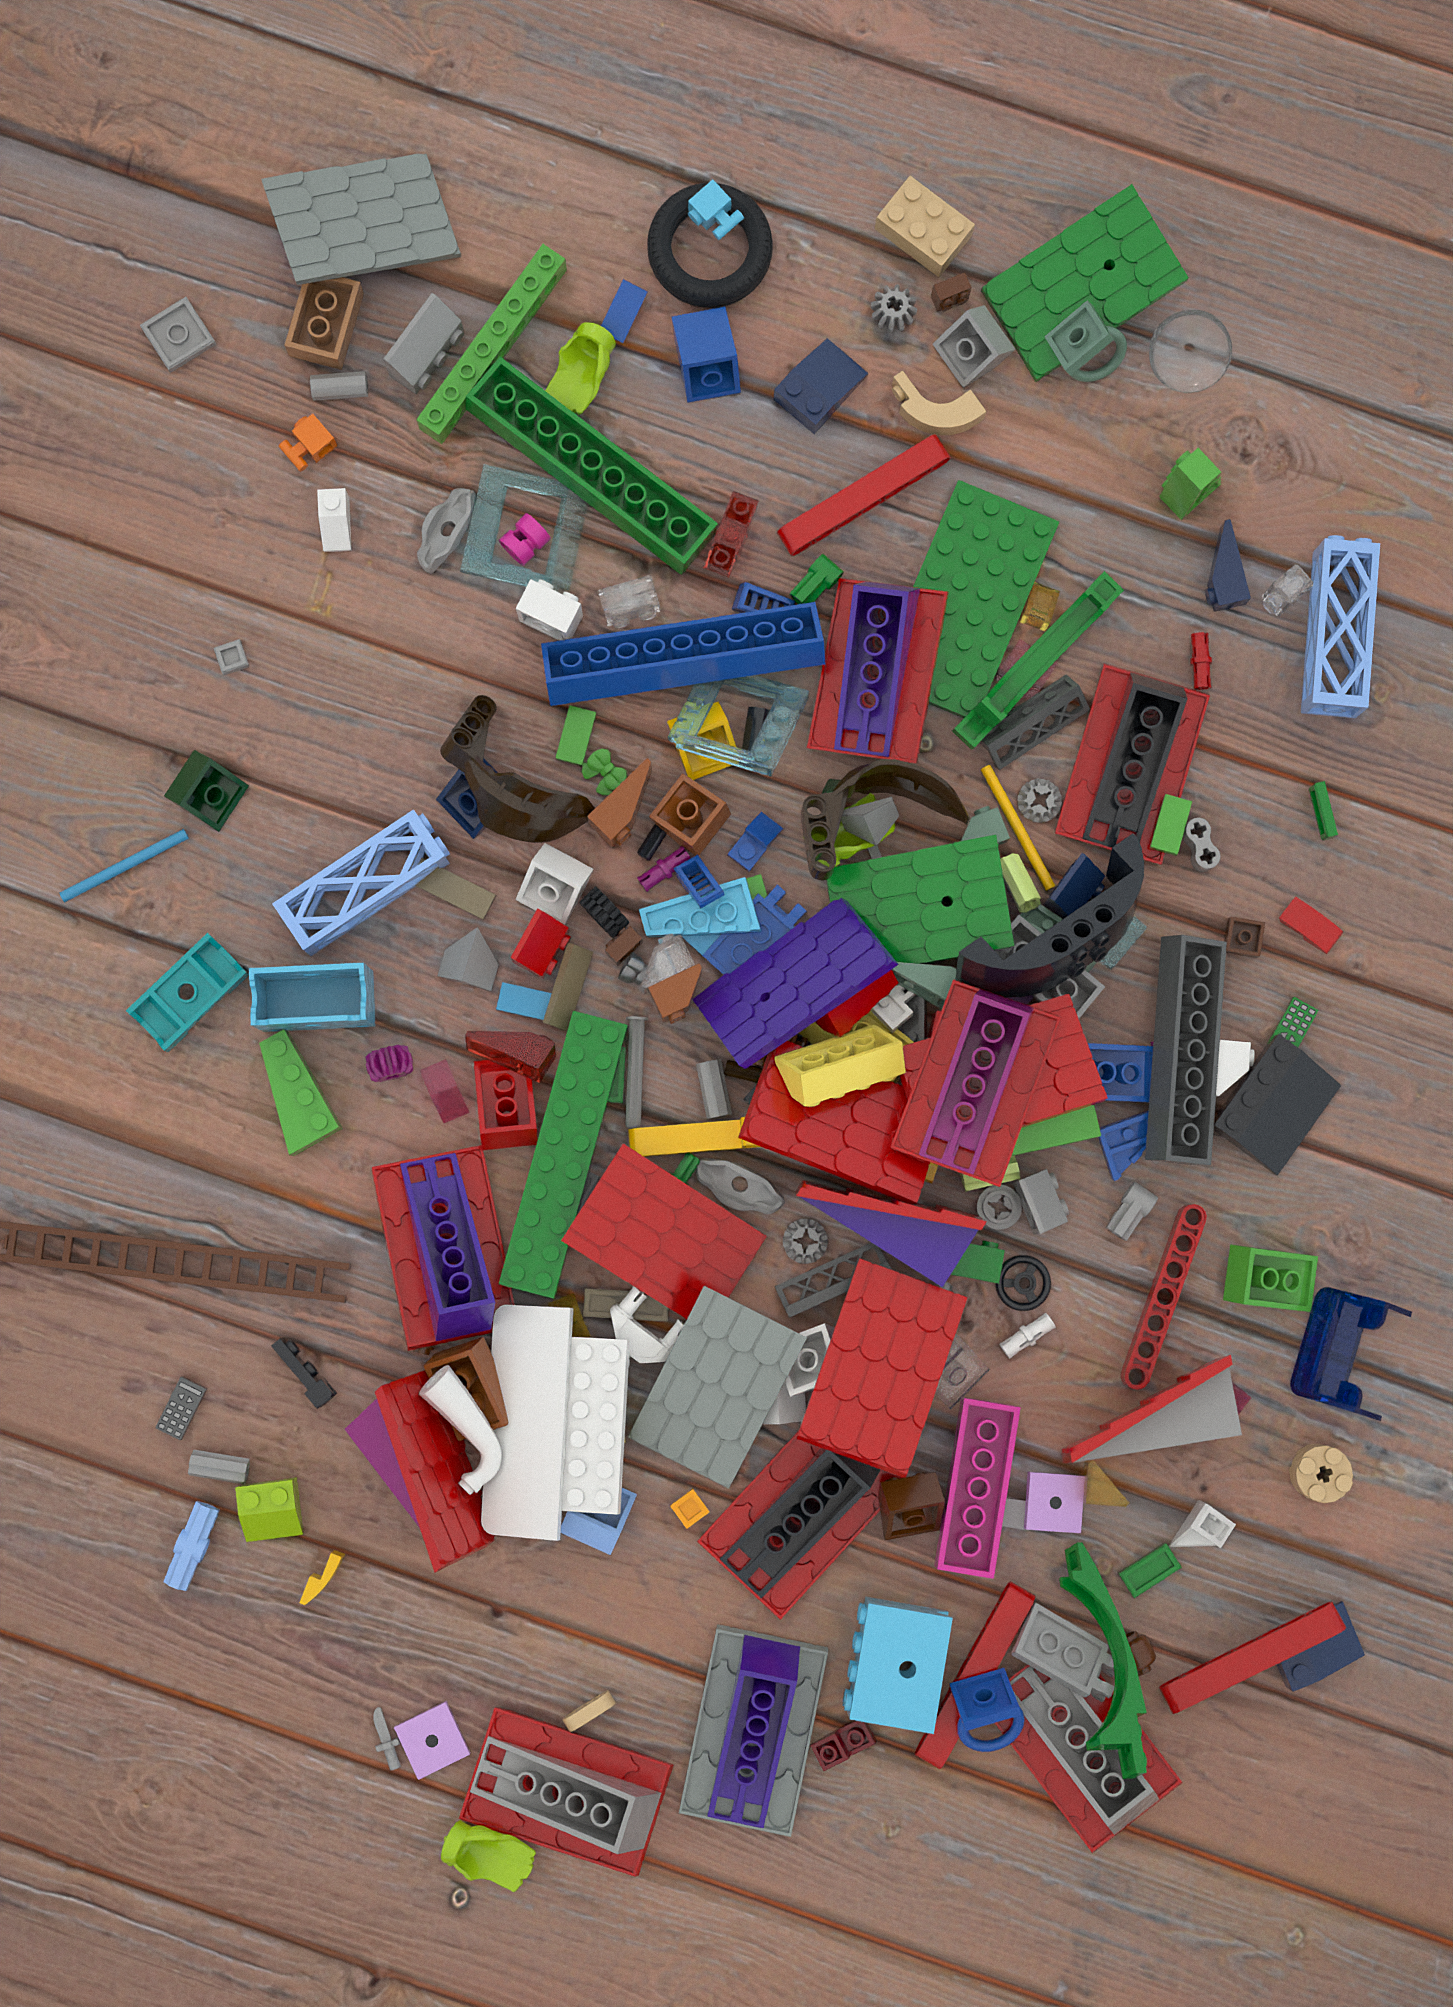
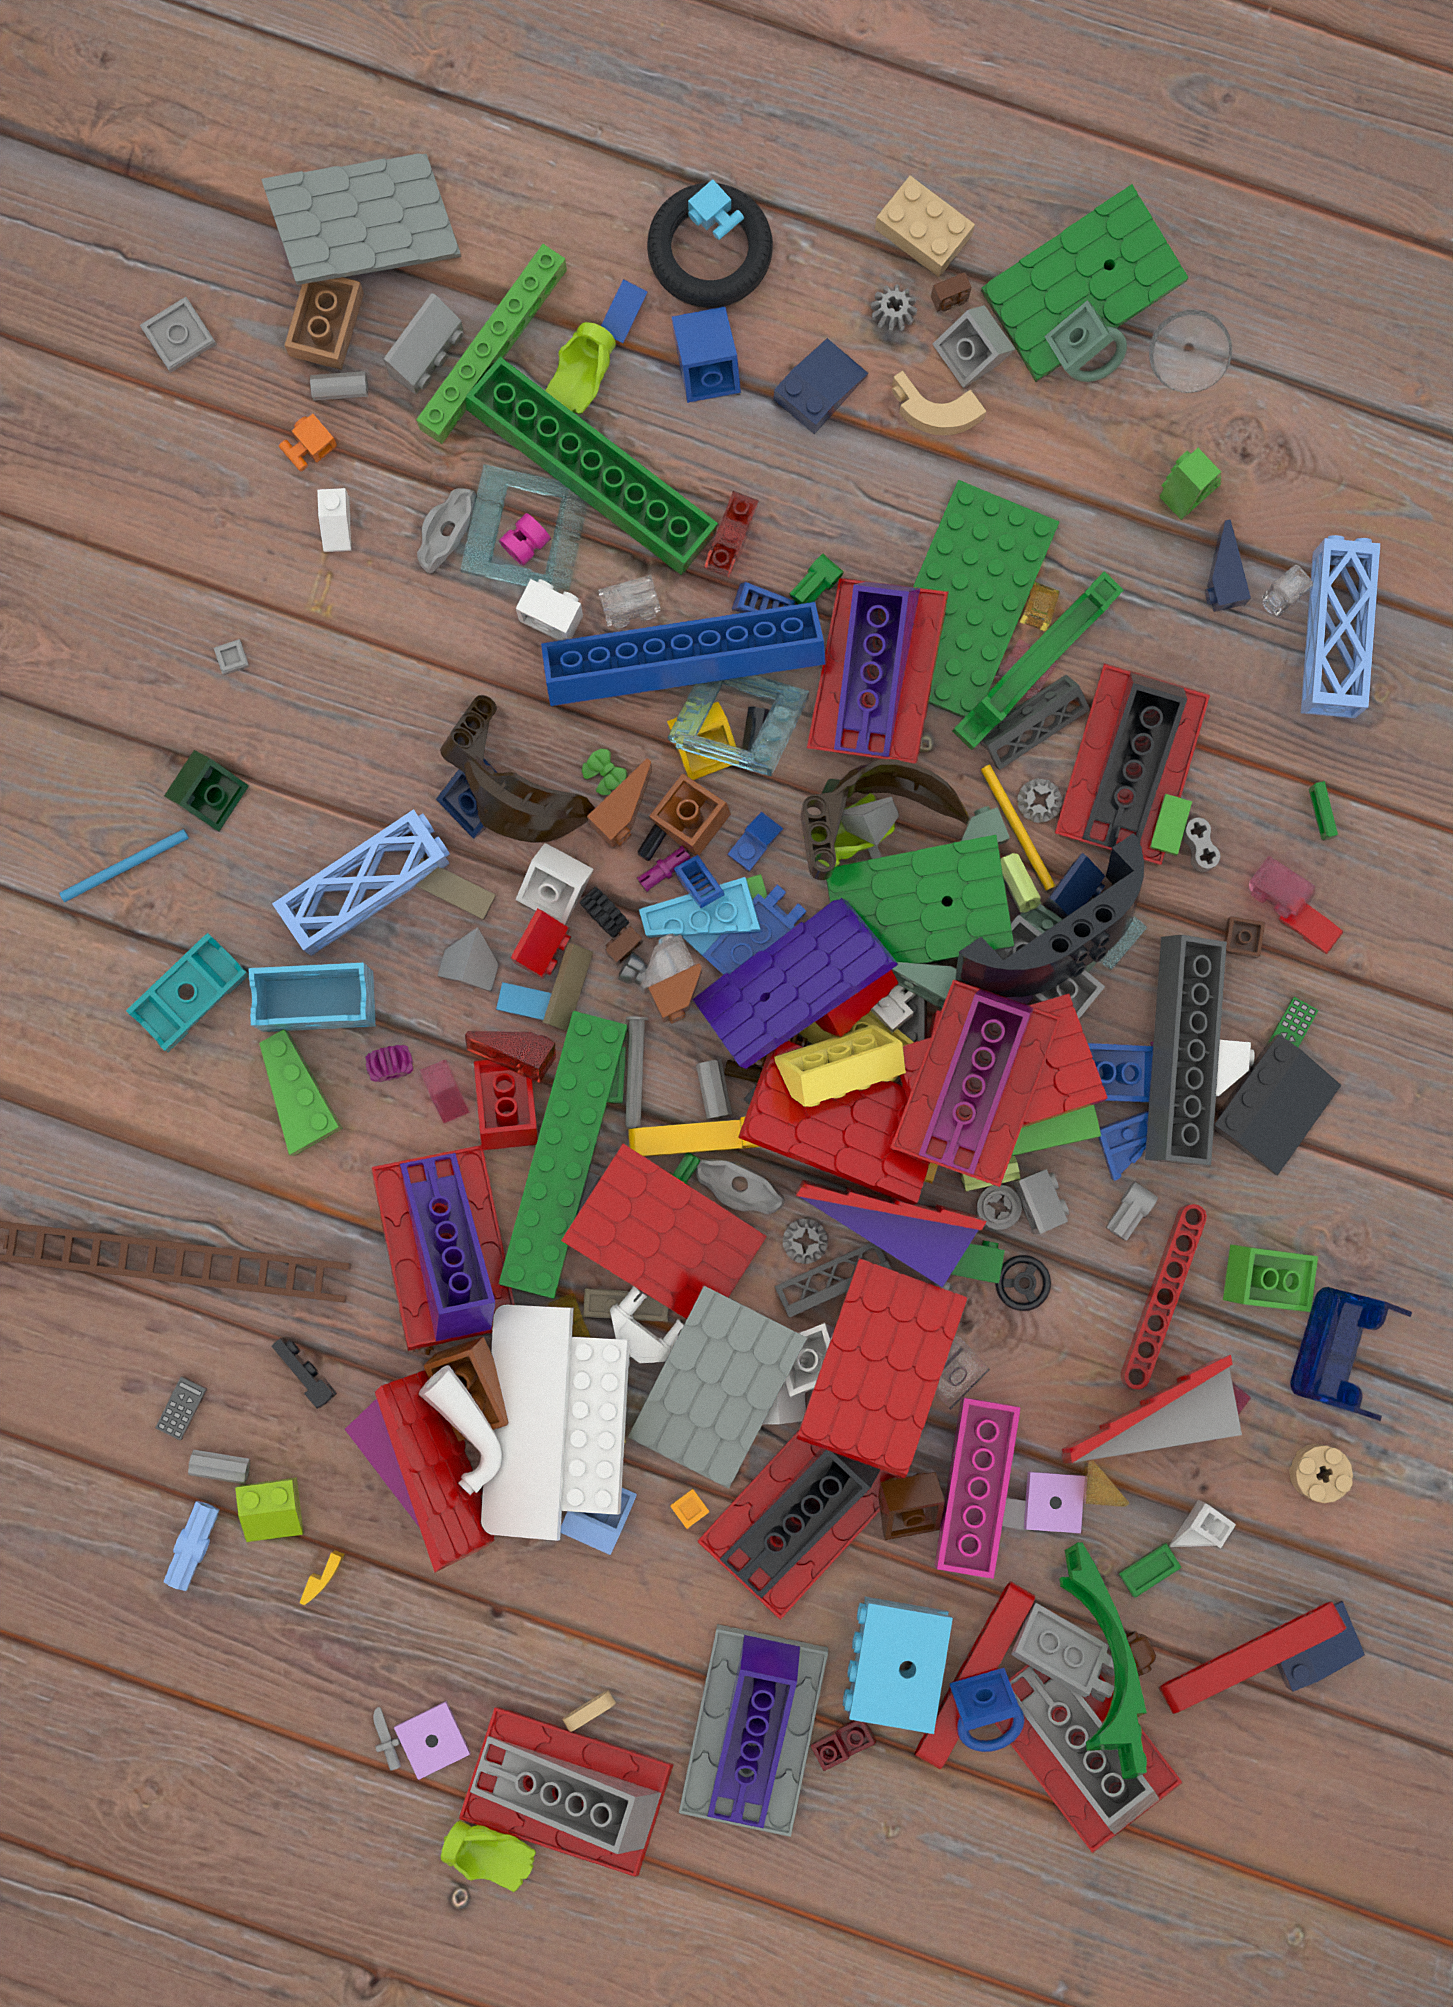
(576, 735): bright green tile -> none
(863, 495): red beam -> none
(1027, 1335): white pin -> none
(1201, 660): red pin -> none
(1281, 888): none -> clear pink brick

